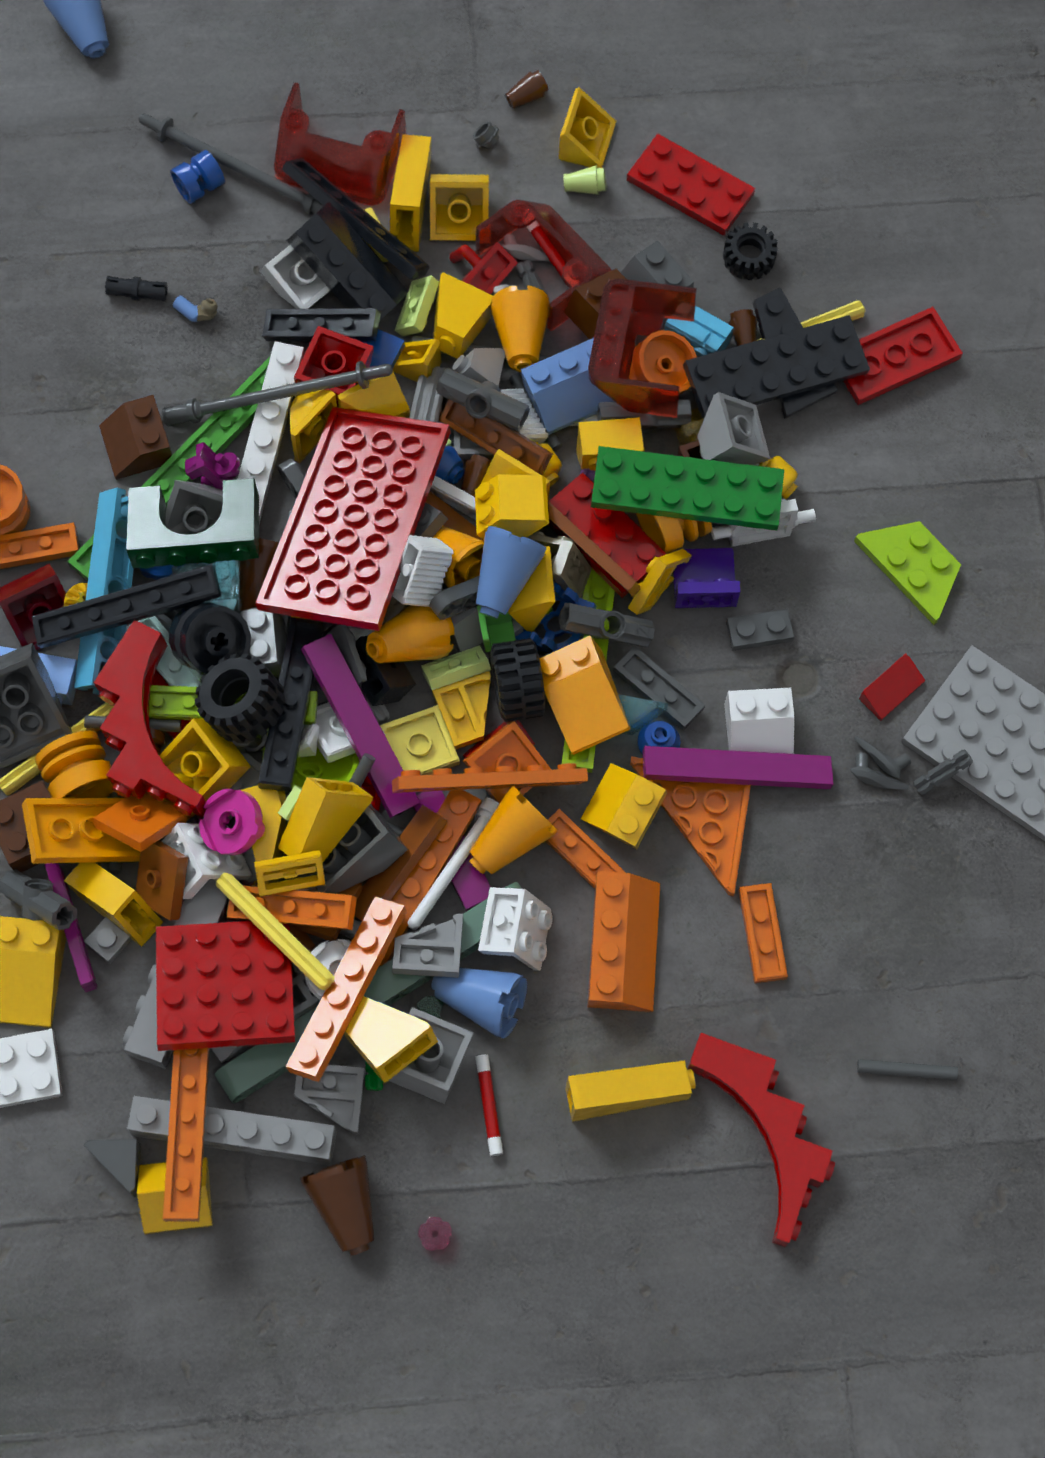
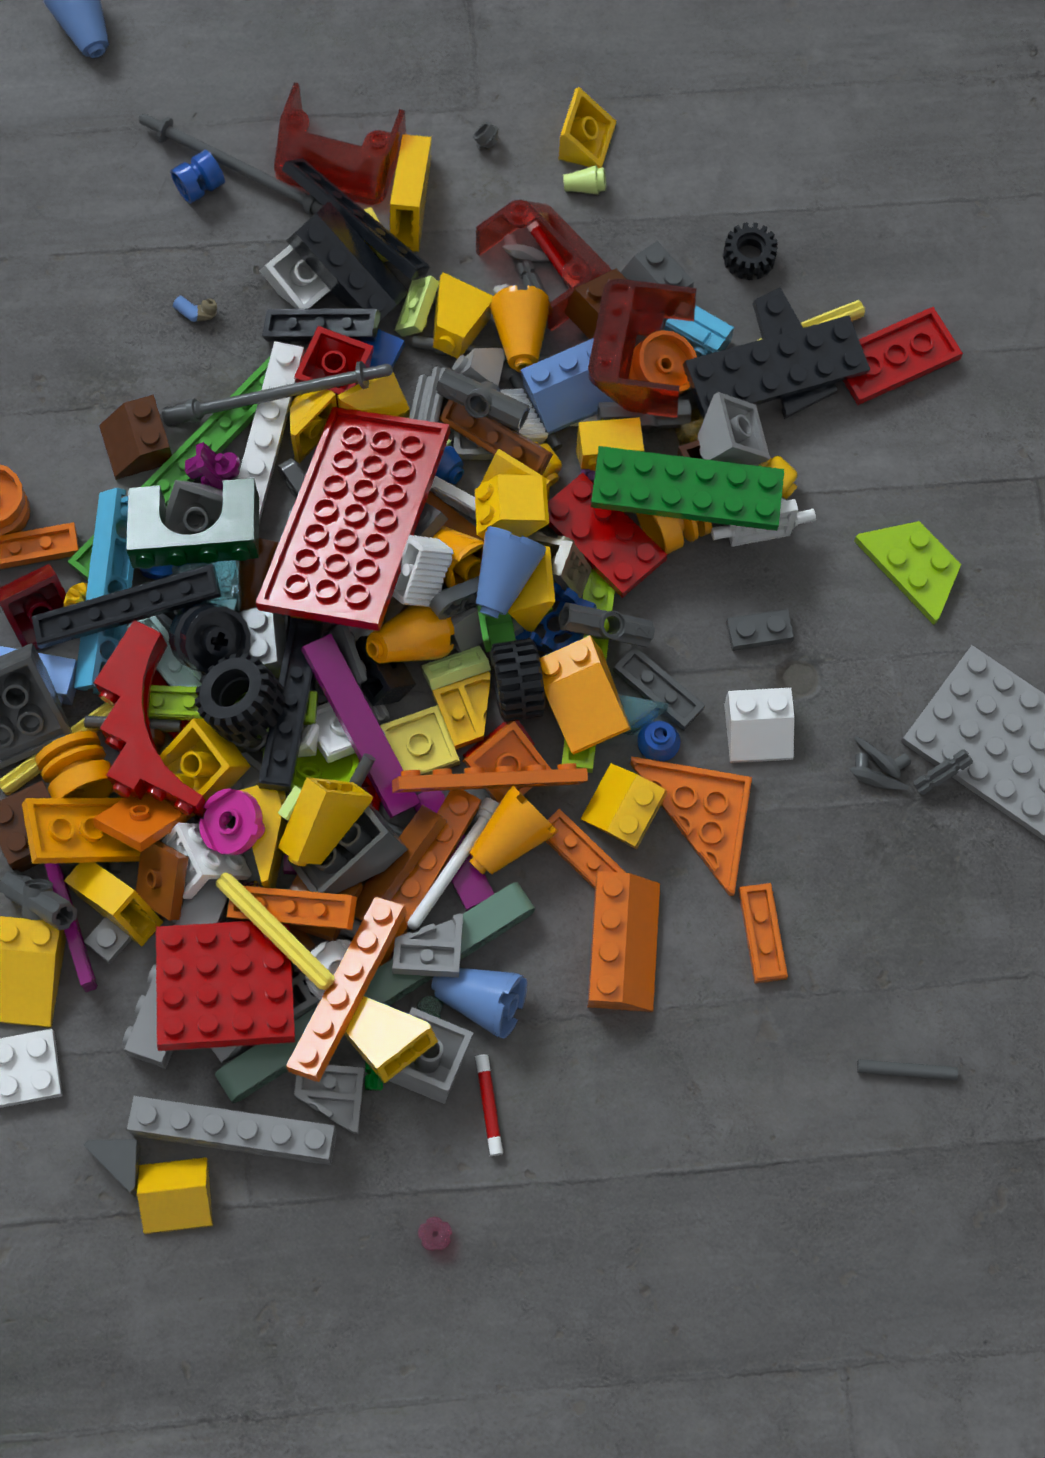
(136, 288): black pin -> none
(186, 1135): orange plate -> none
(289, 867): yellow tile -> none
(344, 1202): reddish brown cone -> none
(418, 359): yellow slope -> none
(457, 205): yellow slope -> none
(474, 473): reddish brown cone -> none
(489, 269): red plate -> none
(516, 926): white bracket -> none
(528, 89): reddish brown cone -> none
(593, 550): dark orange tile -> none
(628, 1089): yellow slope -> none
(657, 580): yellow wing -> none
(690, 184): red plate -> none
(706, 579): dark purple bracket -> none
(737, 767): magenta tile -> none
(744, 326): reddish brown cone -> none
(796, 1161): red arch -> none
(892, 687): red slope -> none

